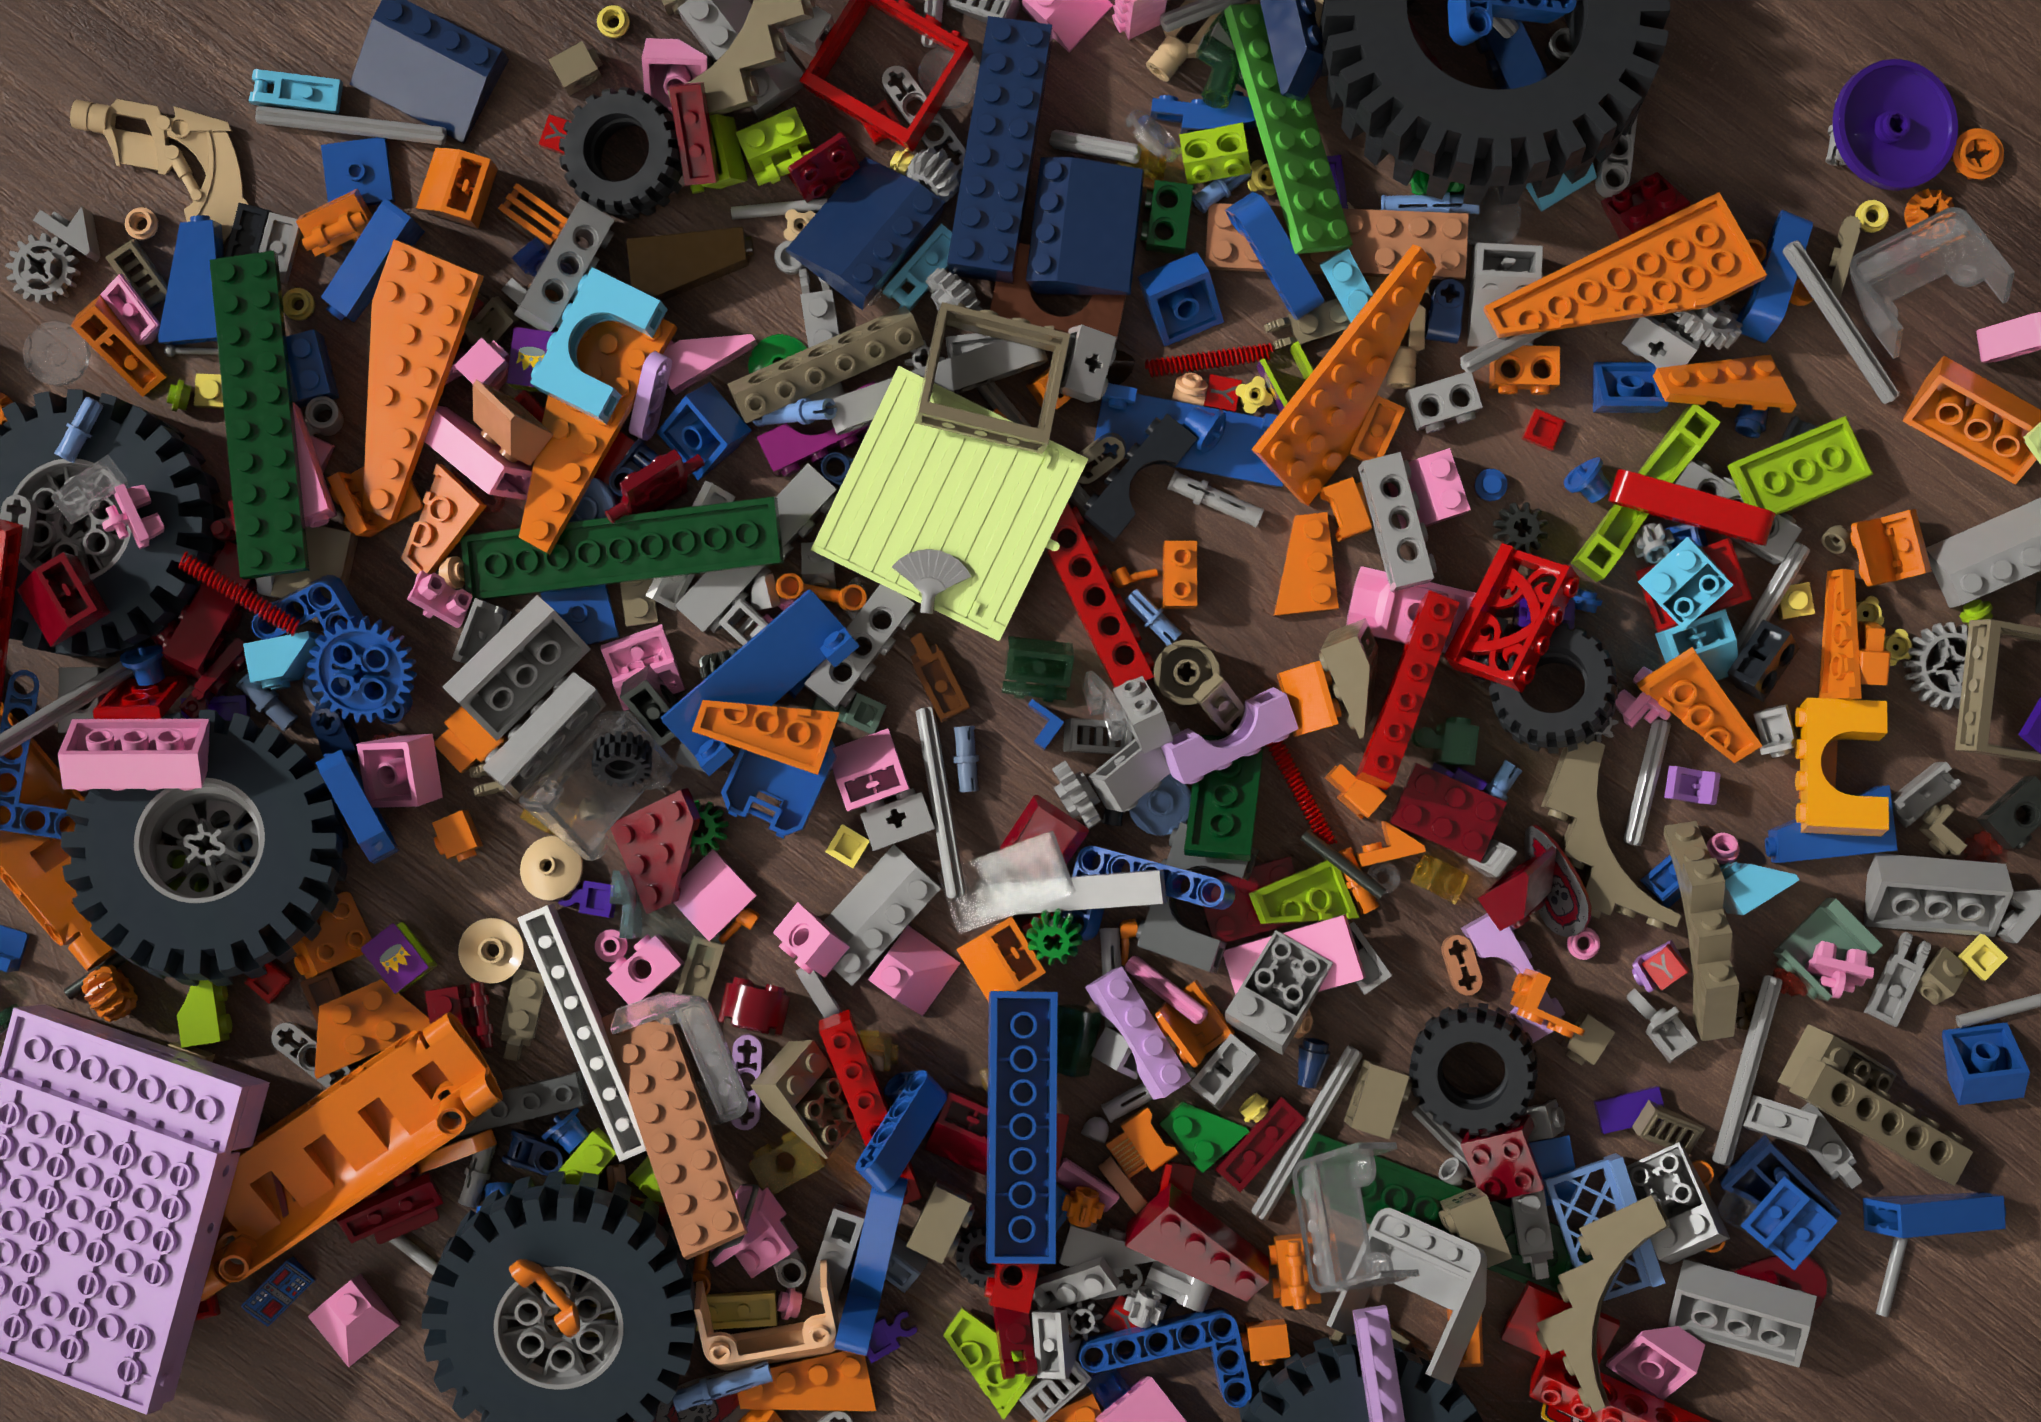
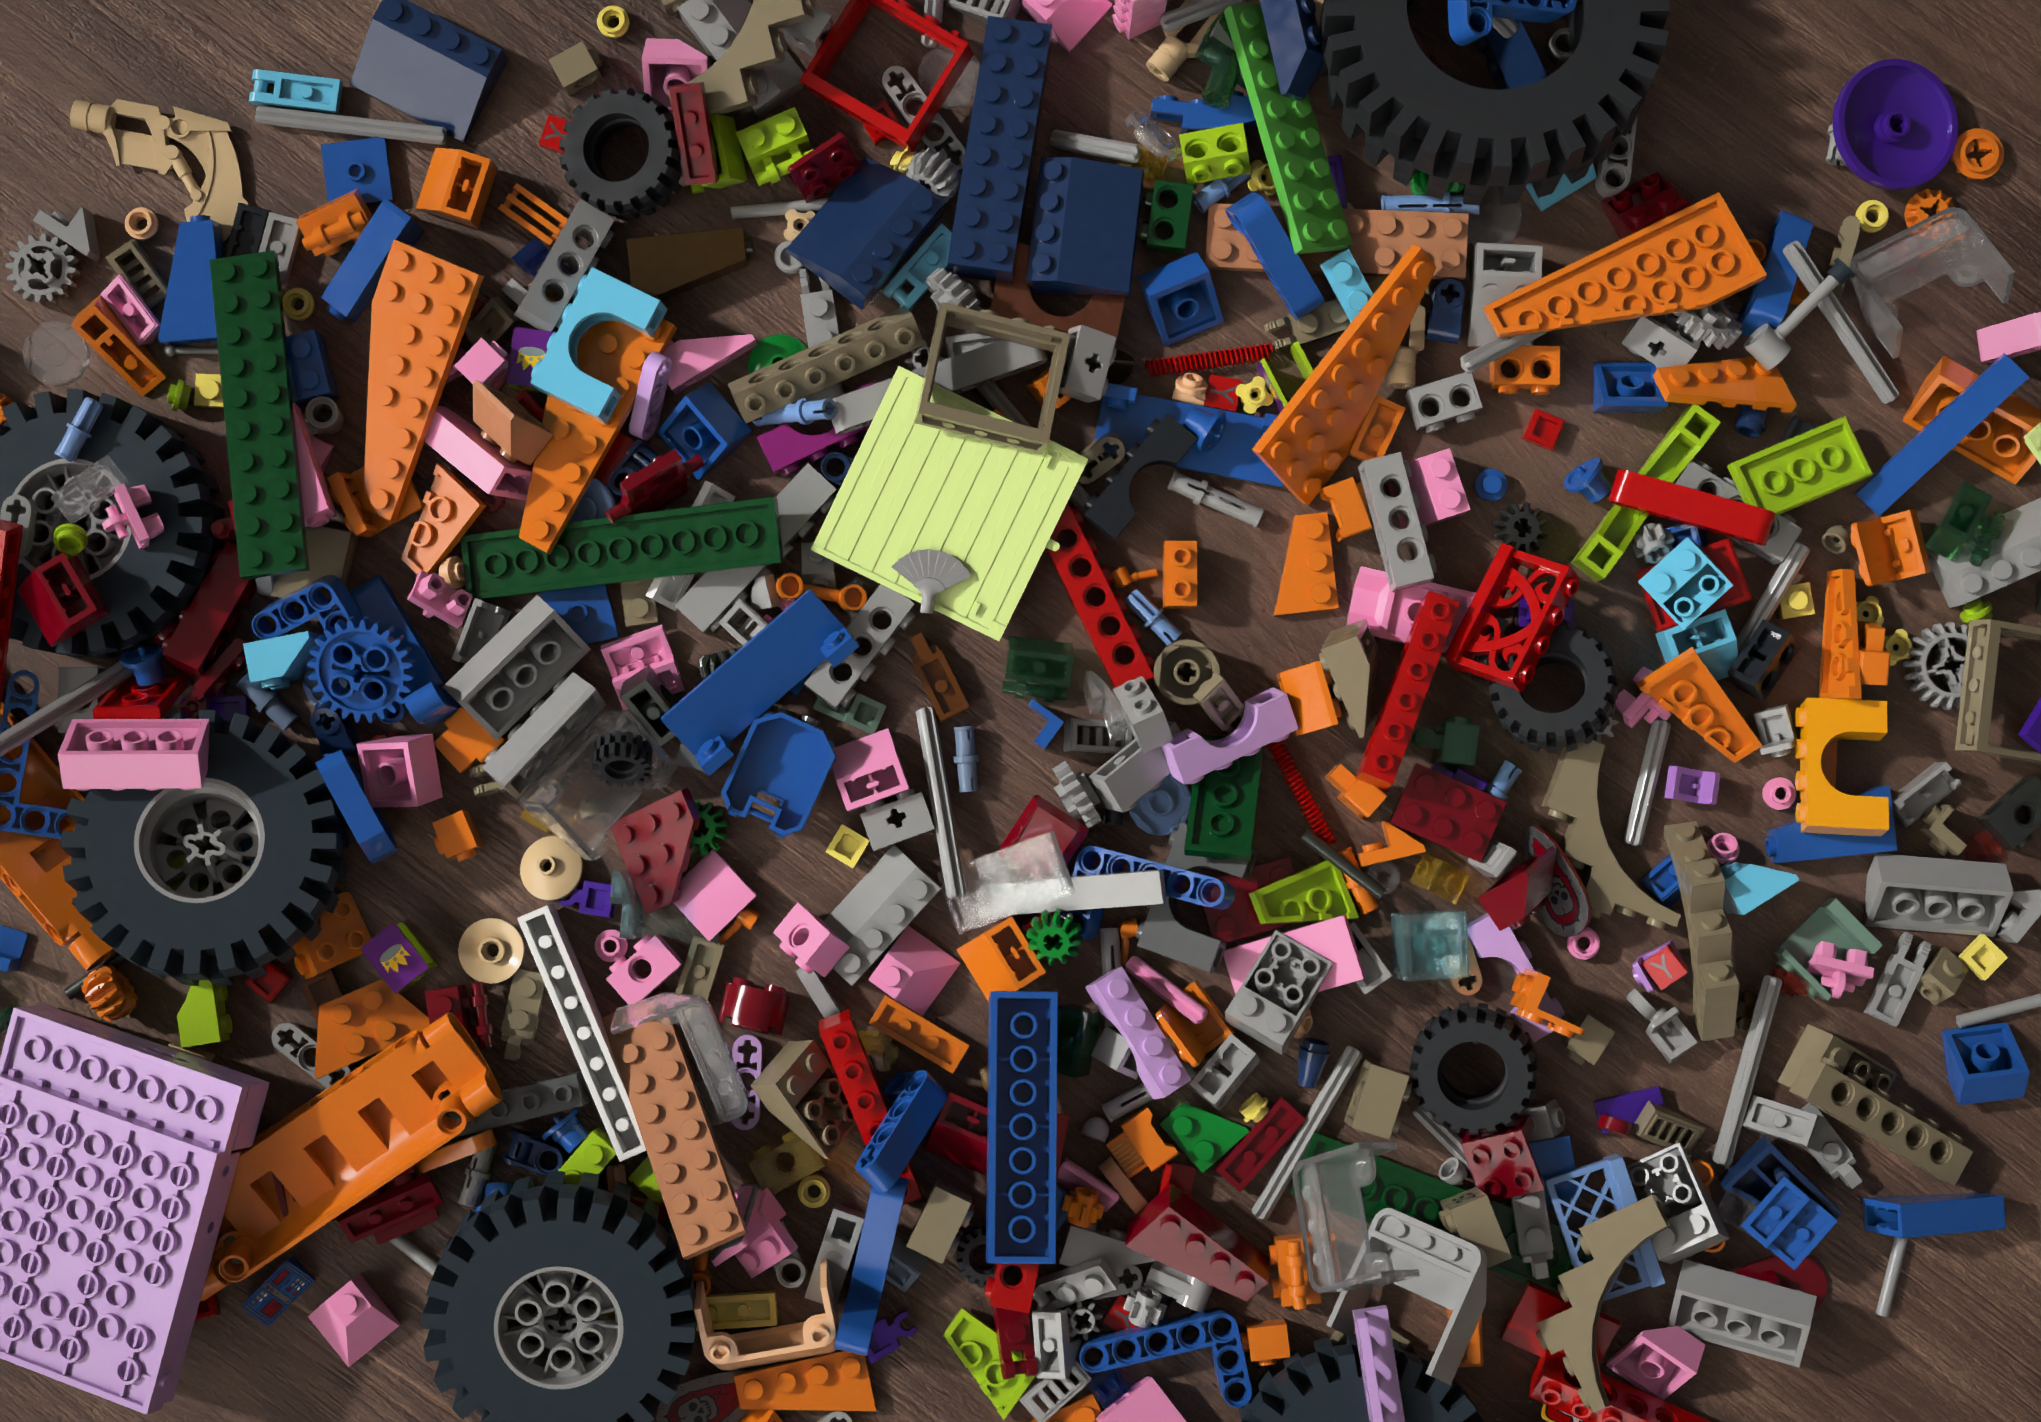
(70, 538): none -> lime plate
(291, 628): red piece -> none
(428, 700): none -> blue beam
(527, 1272): orange bar -> none
(725, 1385): medium blue pin -> none
(775, 732): orange wing -> none
(789, 1303): bright pink plate -> none
(806, 1198): none -> light yellow plate
(919, 1034): none -> orange plate
(1430, 945): none -> clear light blue slope
(1586, 600): blue plate -> none
(1614, 1125): none -> dark red tile
(1769, 344): none -> light grey piece
(1770, 797): none -> bright pink plate
(1942, 434): none -> blue tile
(1959, 522): none -> clear green brick

